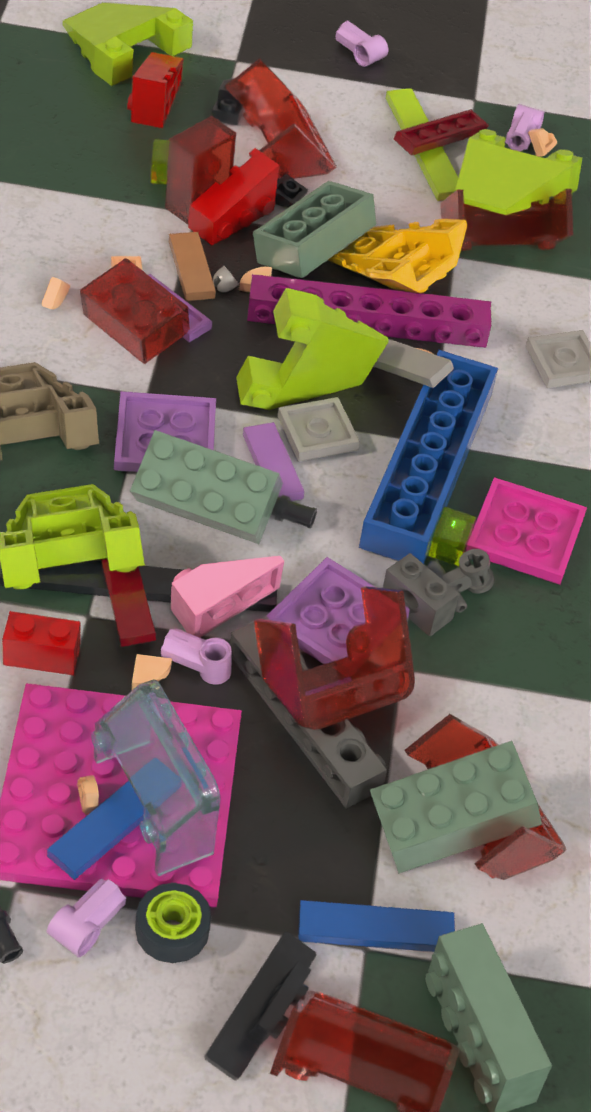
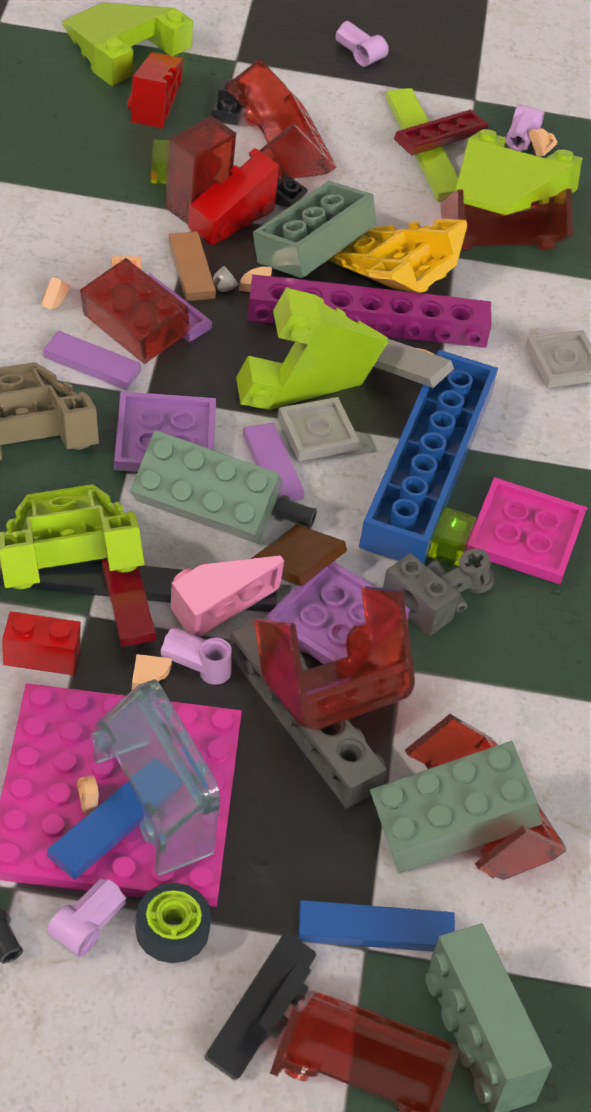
(92, 360): none -> medium lavender tile
(304, 553): none -> reddish brown tile

